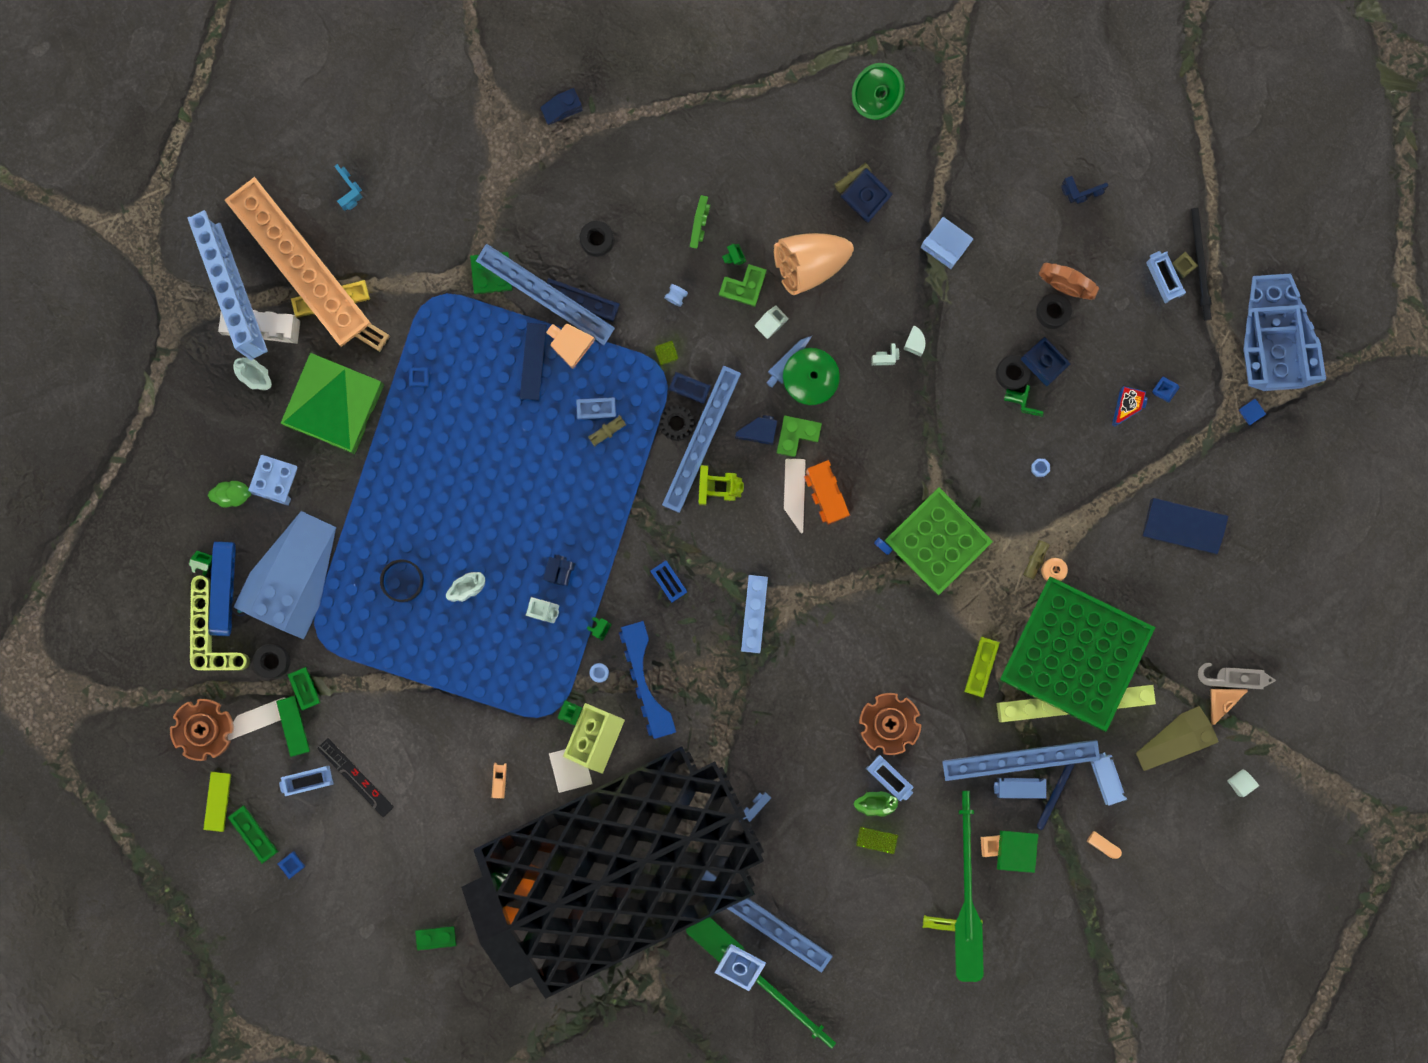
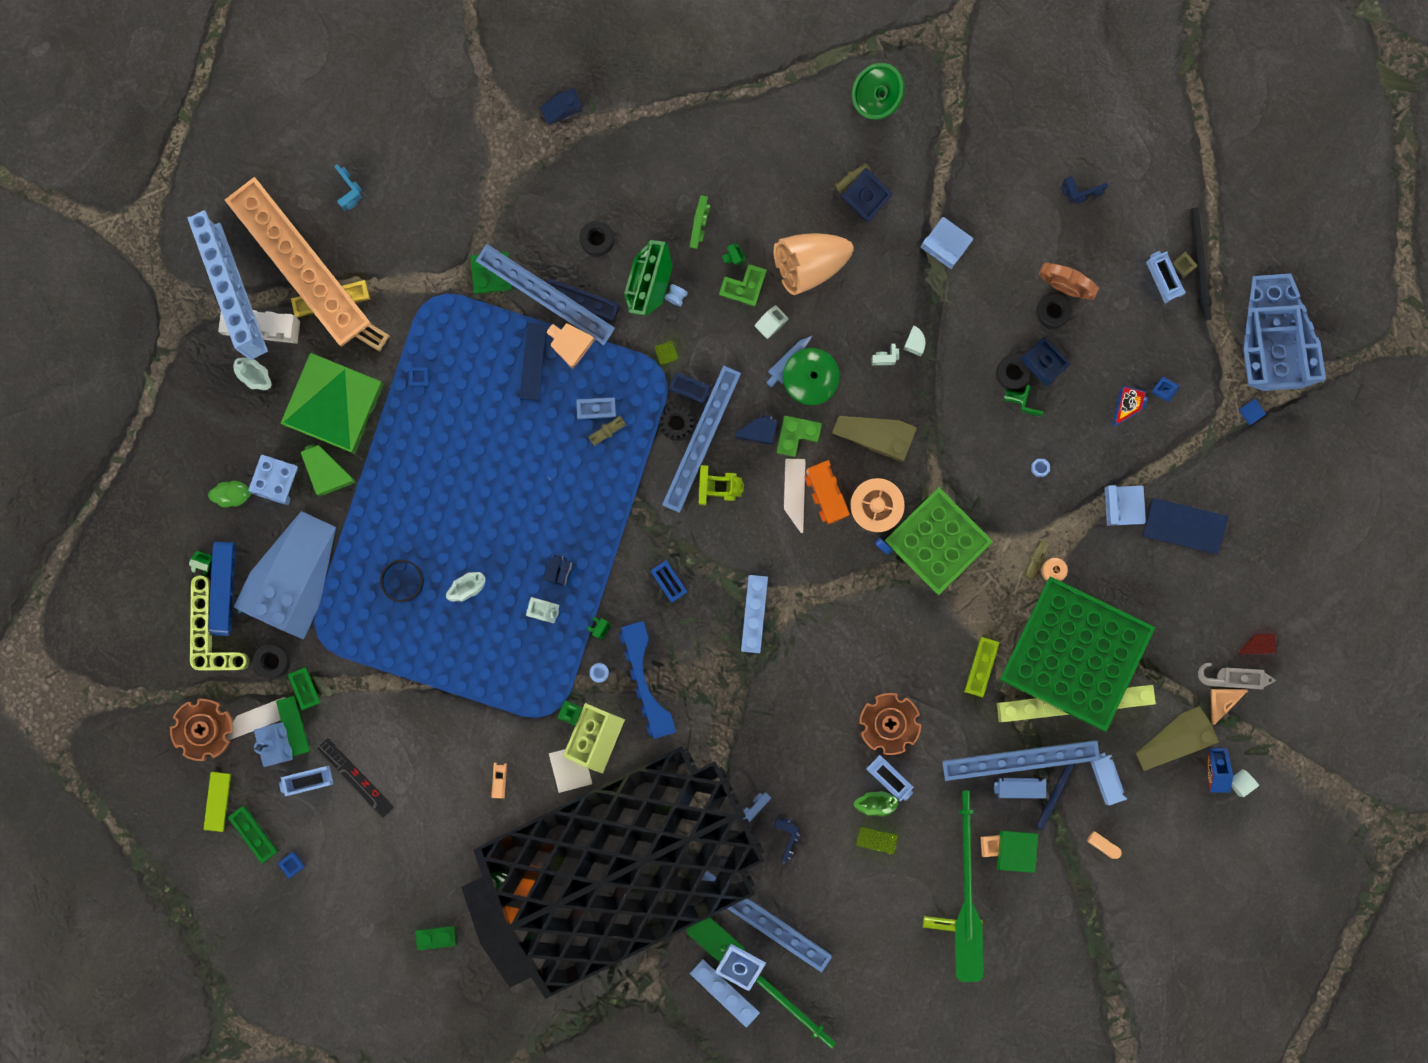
(273, 744): none -> medium blue brick
(324, 471): none -> bright green slope
(648, 278): none -> green wedge
(724, 993): none -> light blue plate
(785, 824): none -> dark blue bracket
(877, 505): none -> light nougat wheel
(882, 436): none -> olive wedge
(1125, 505): none -> light blue bracket
(1219, 770): none -> blue slope
(1260, 644): none -> clear red tile

